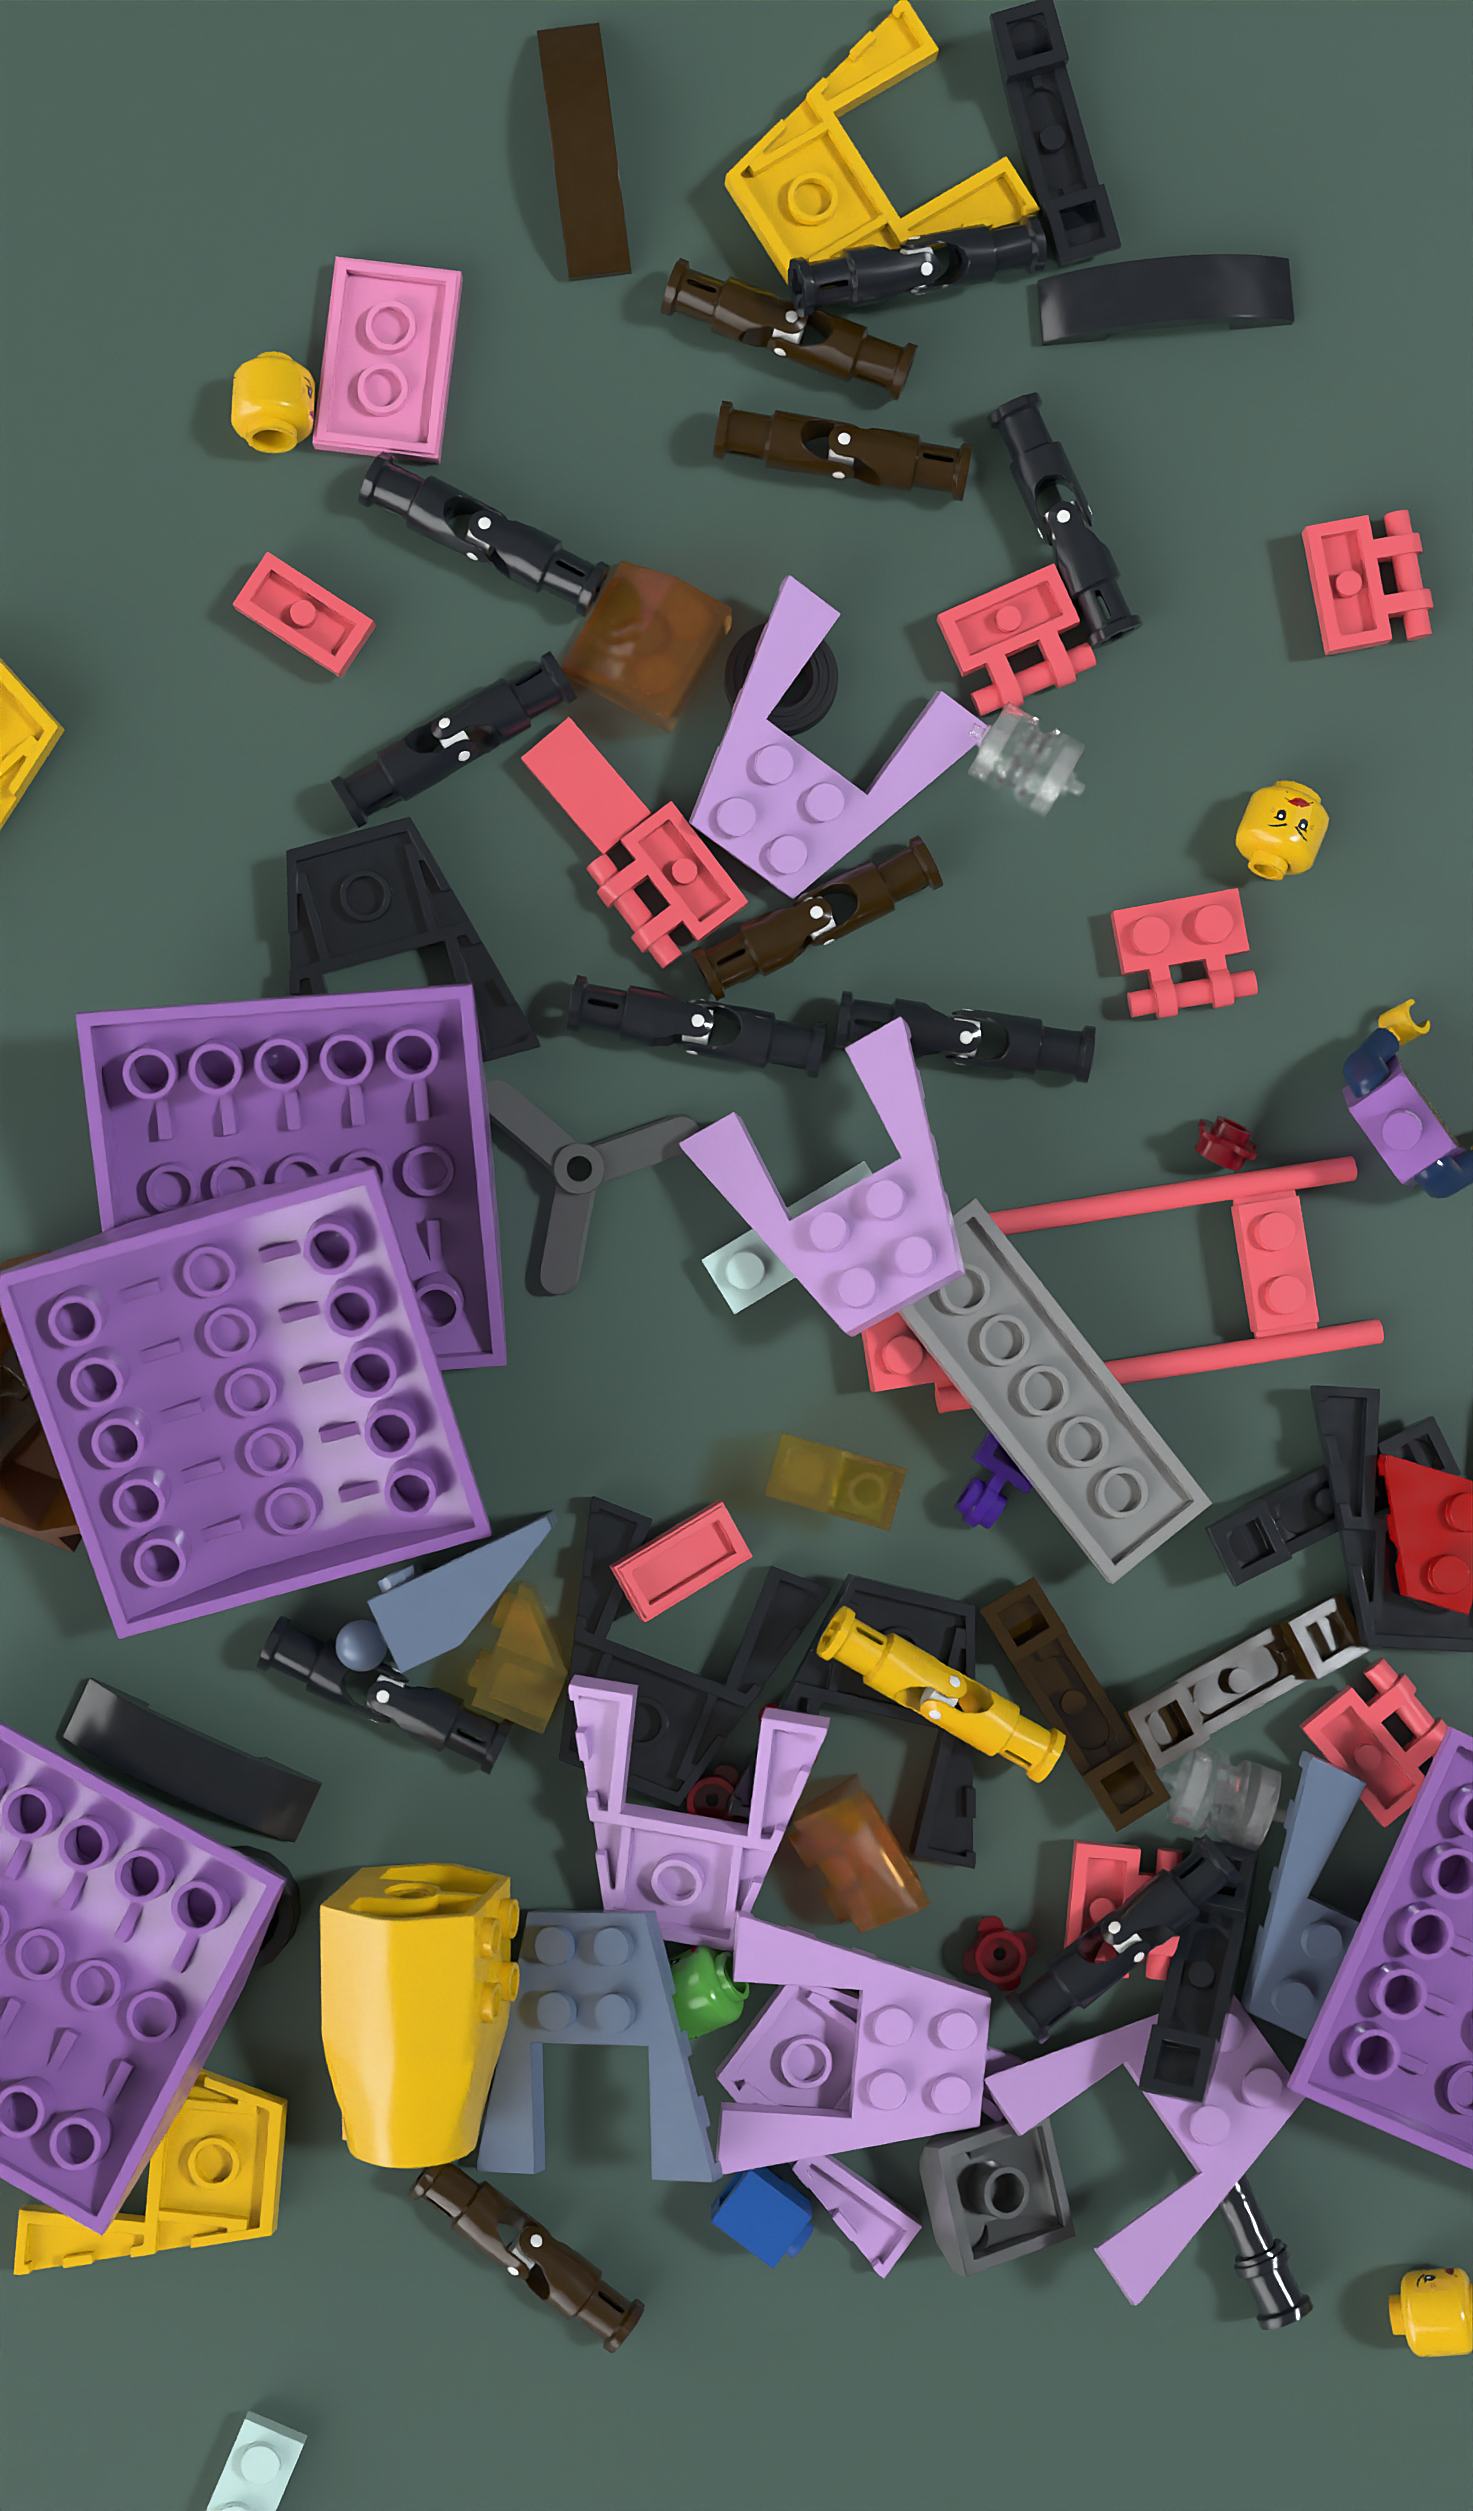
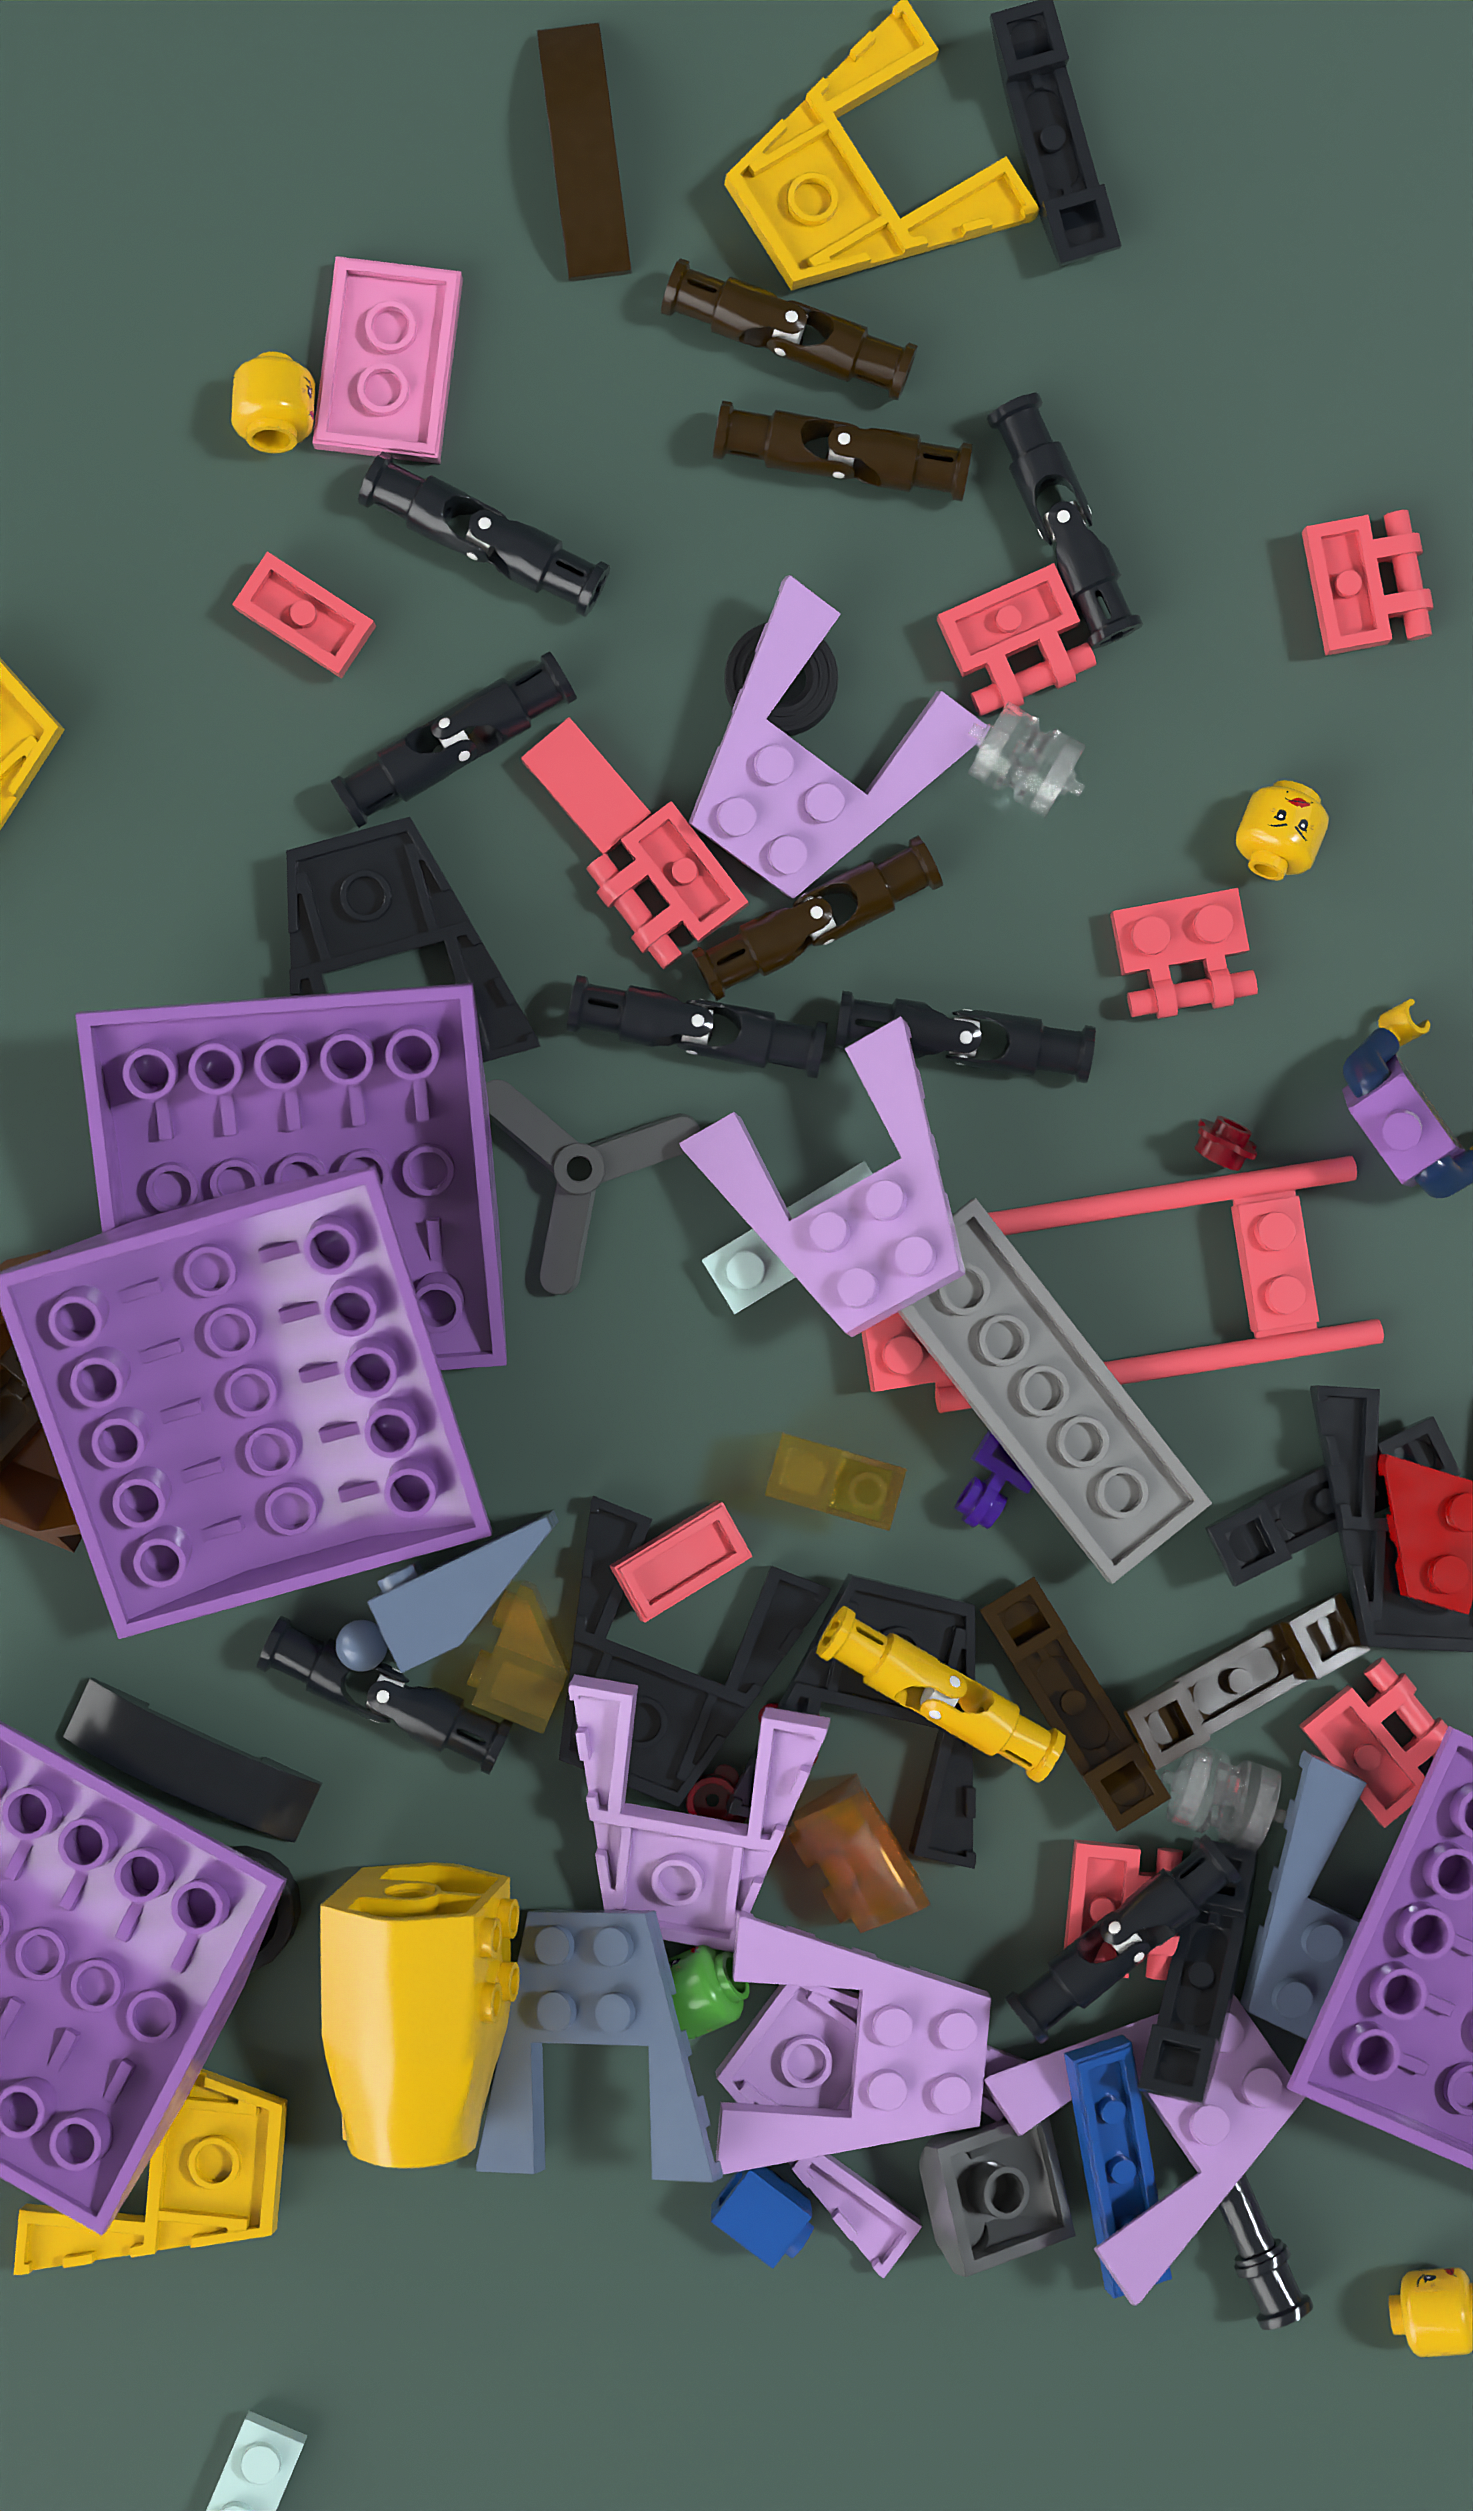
(546, 2265): dark brown piece -> none
(649, 643): clear orange slope -> none
(876, 273): black piece -> none
(1003, 1971): dark red plate -> none
(1112, 2139): none -> blue tile
(1165, 294): black slope -> none

